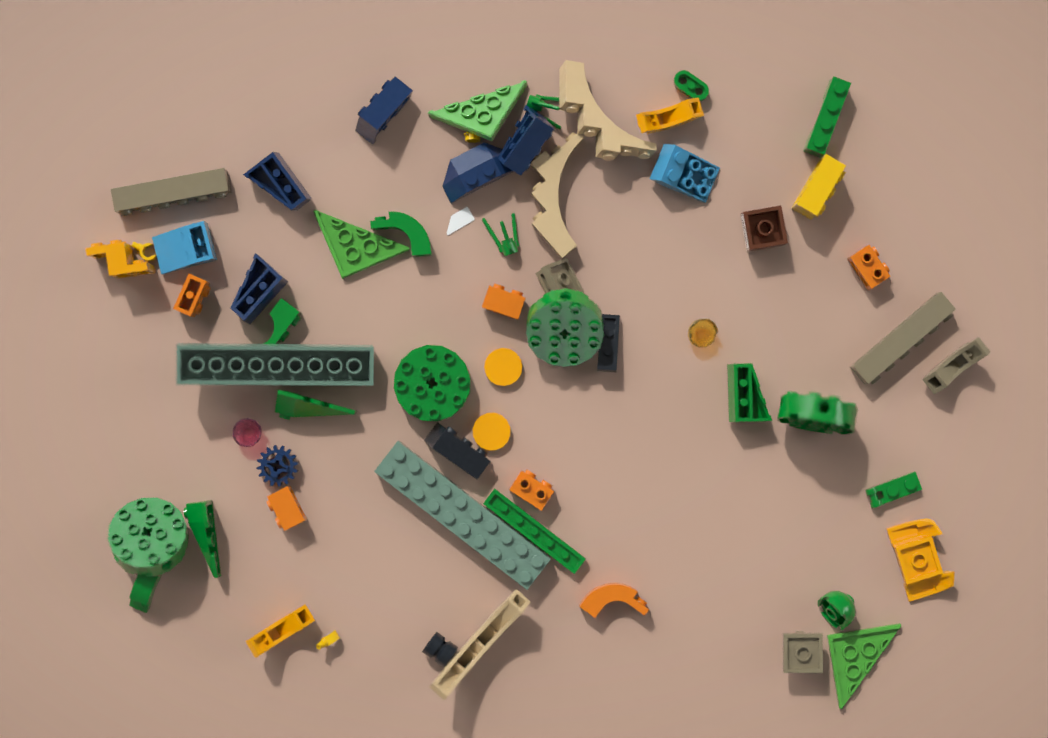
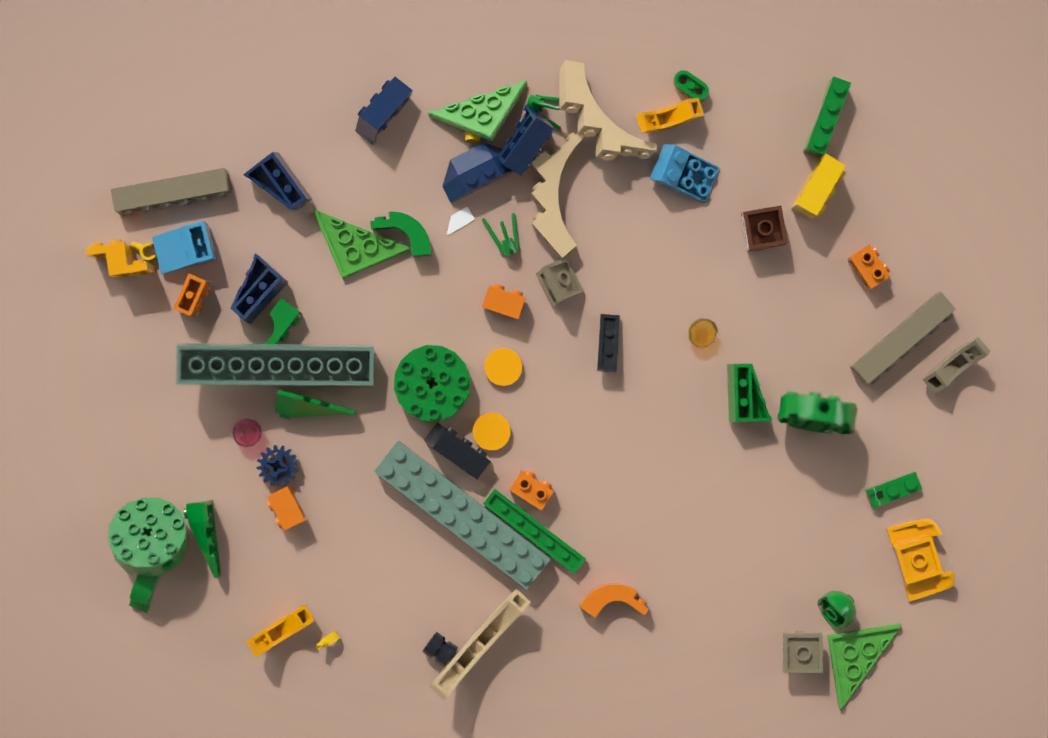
(564, 327): green brick -> none

